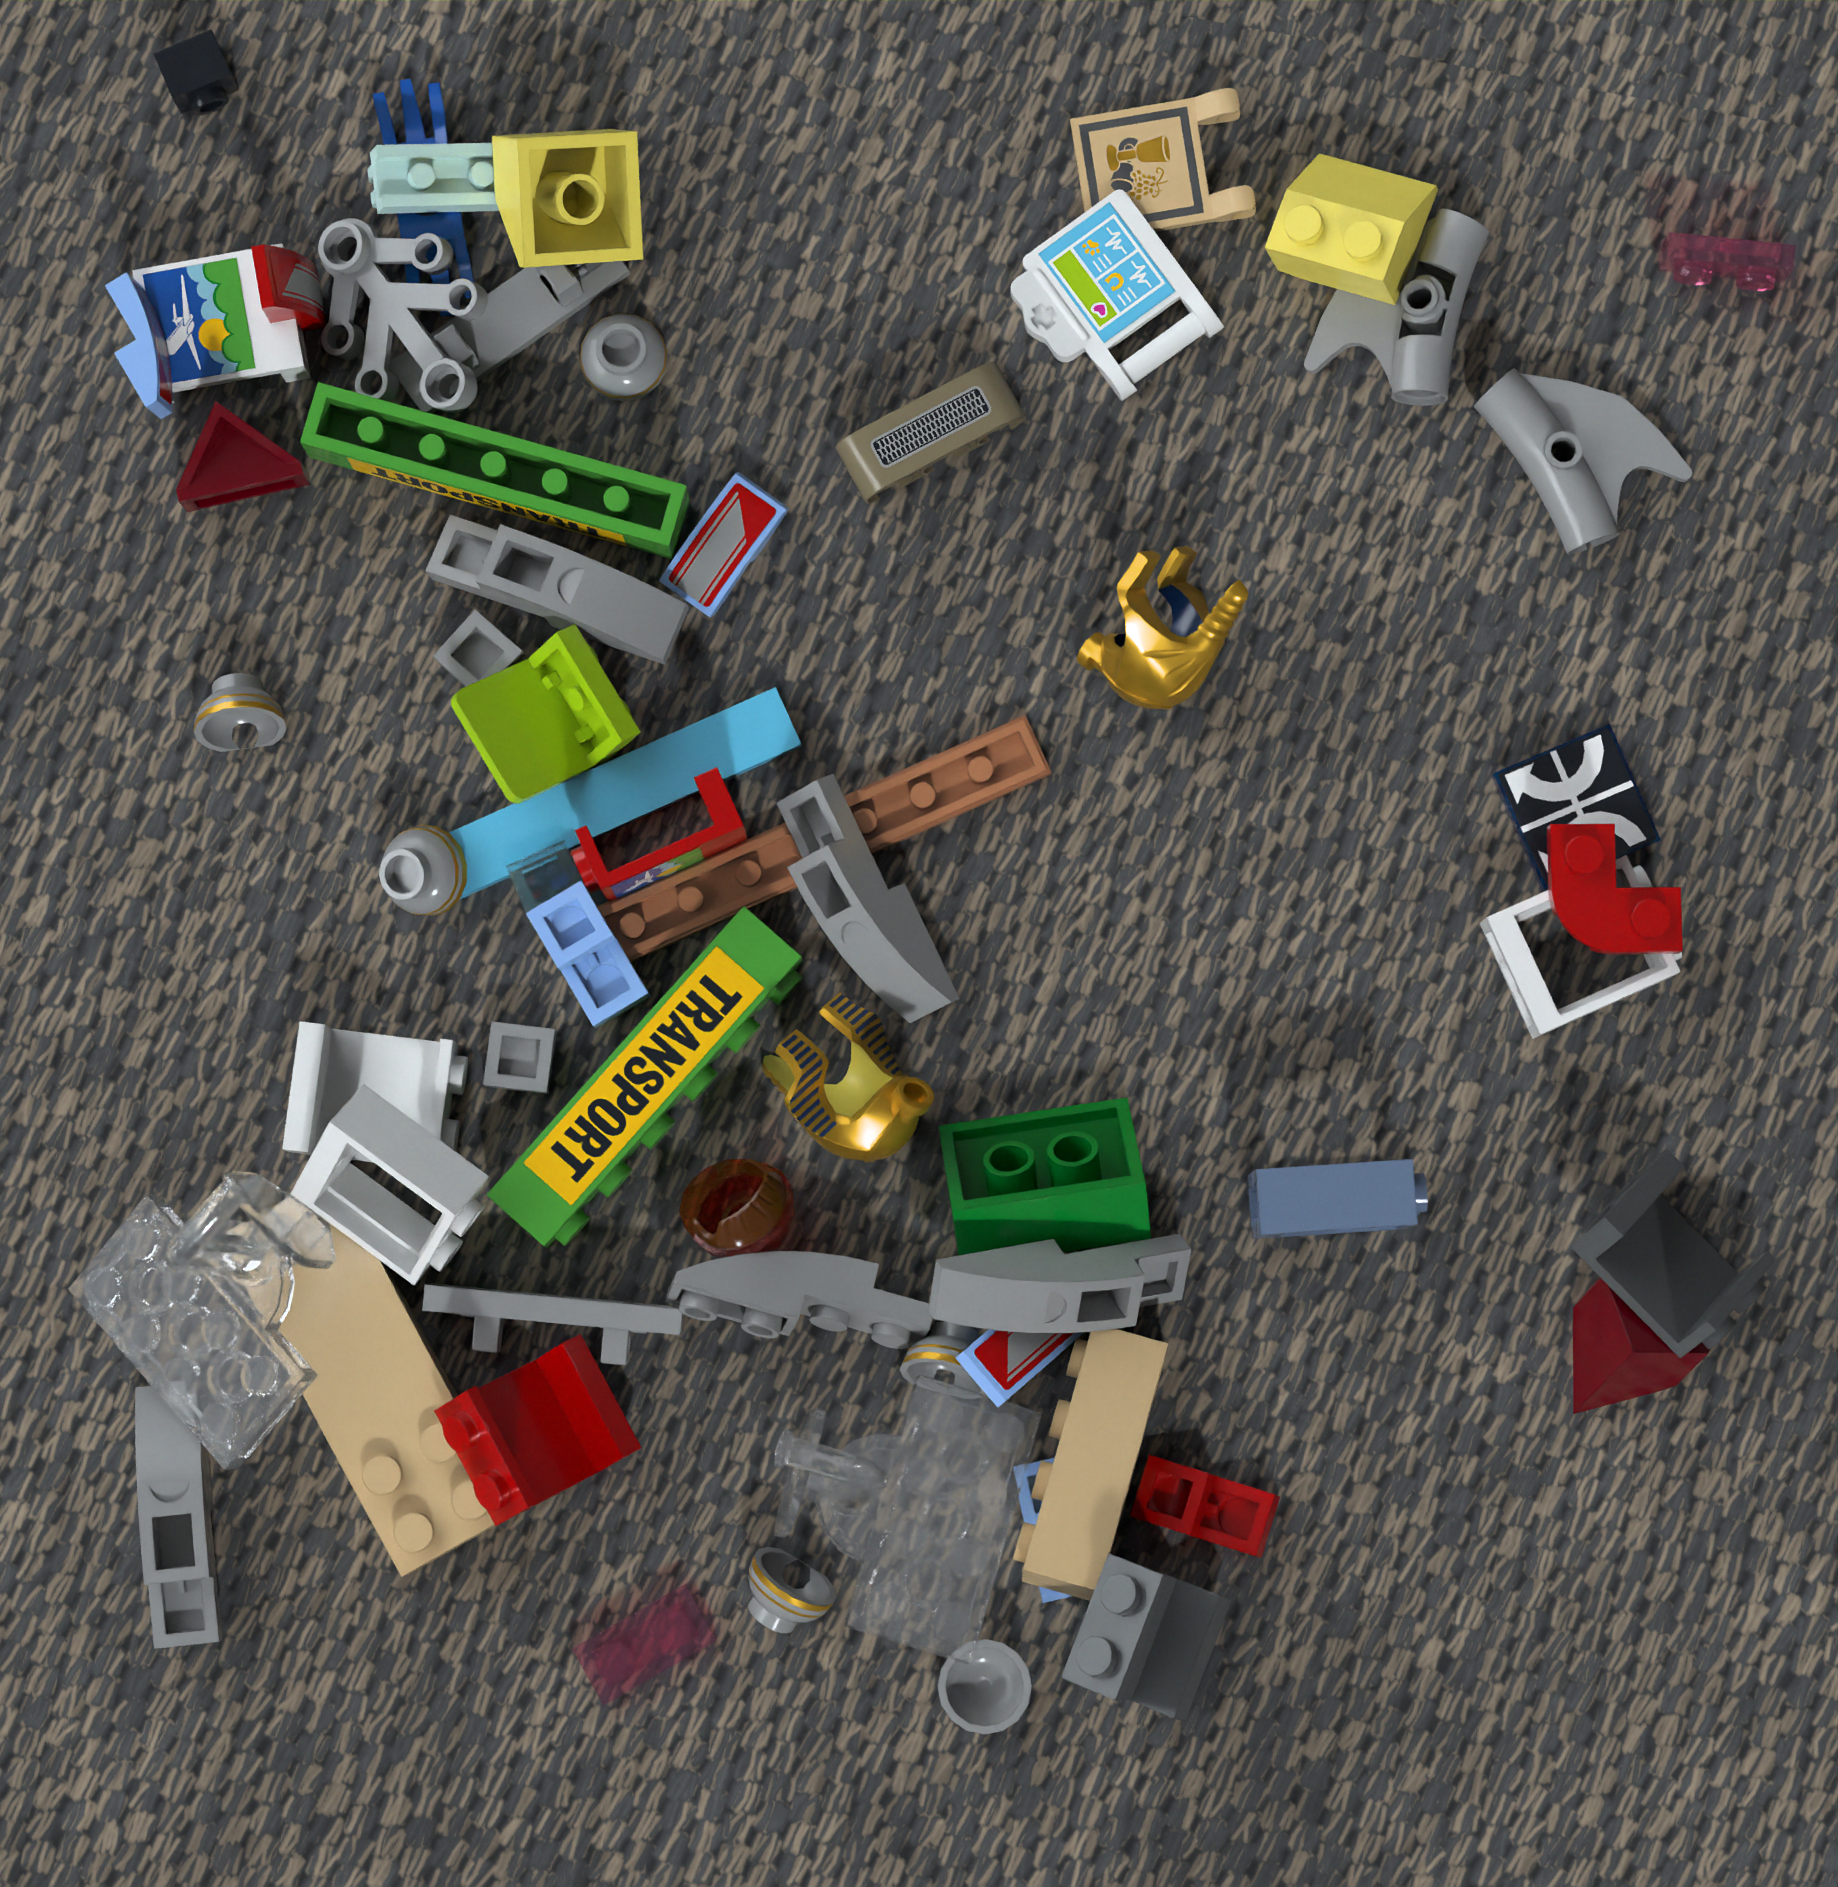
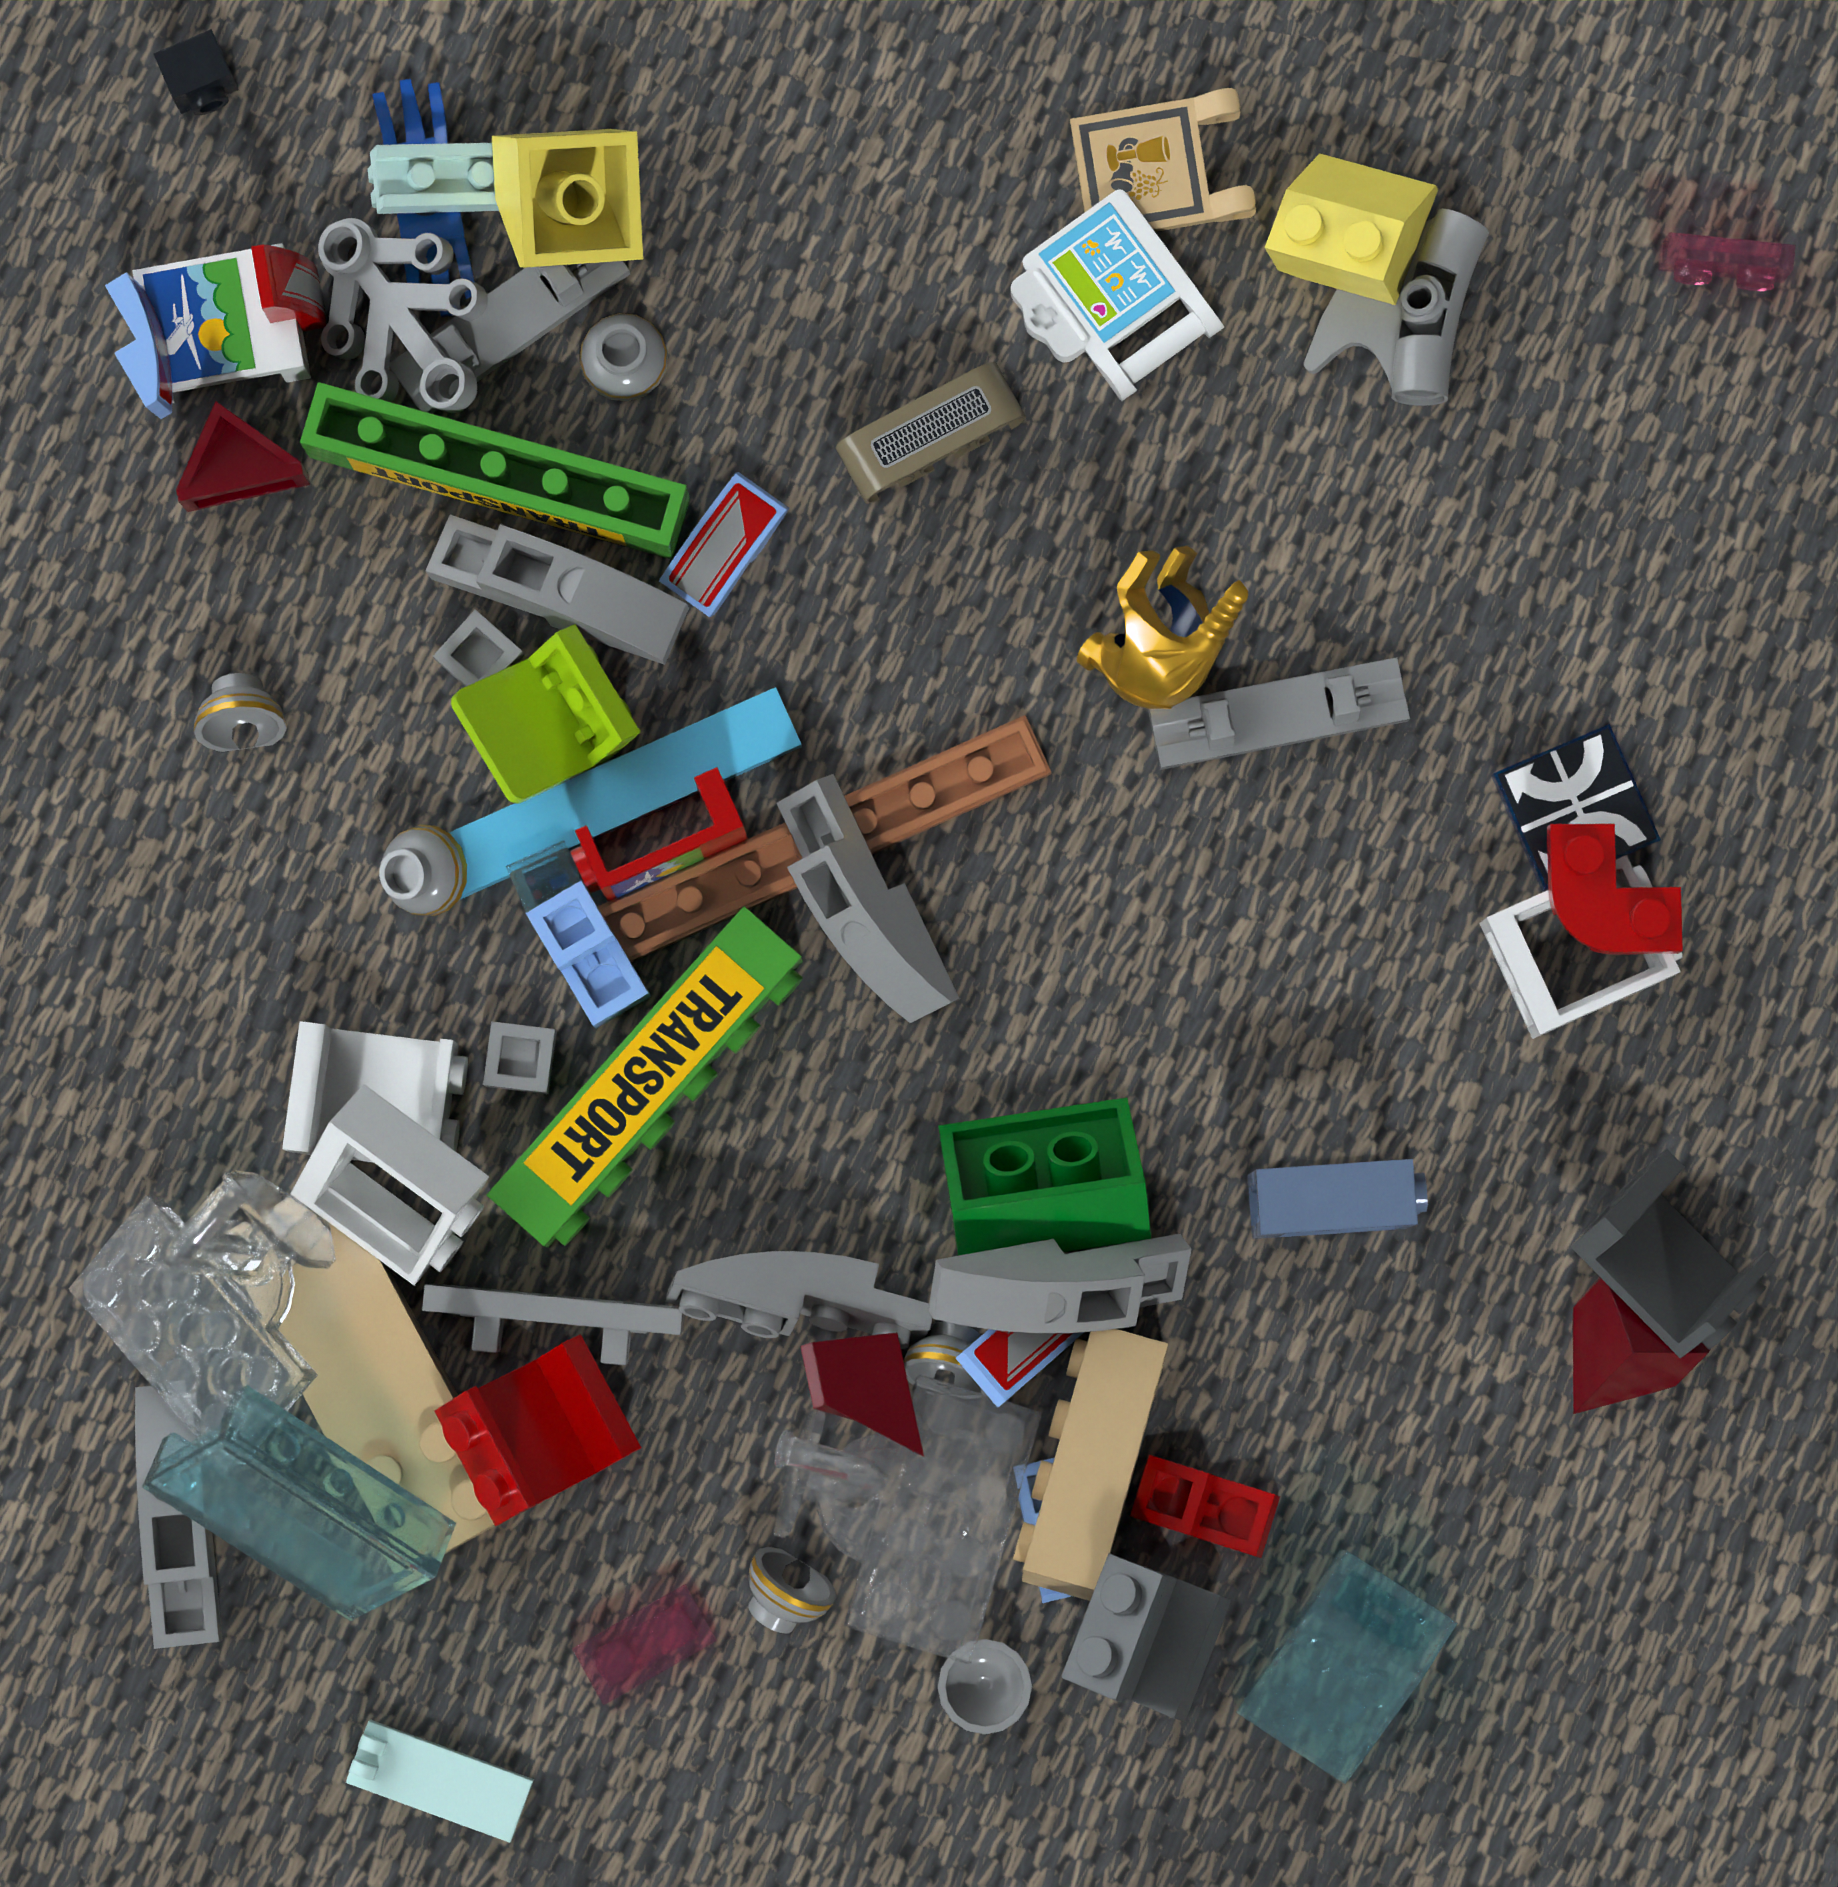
(302, 1506): none -> clear light blue panel
(439, 1781): none -> light aqua hinge
(738, 1208): piece -> none
(864, 1383): none -> dark red slope
(867, 1111): pearl gold piece -> none
(1279, 713): none -> light grey hinge
(1346, 1666): none -> clear light blue slope
(1602, 442): light grey pin -> none

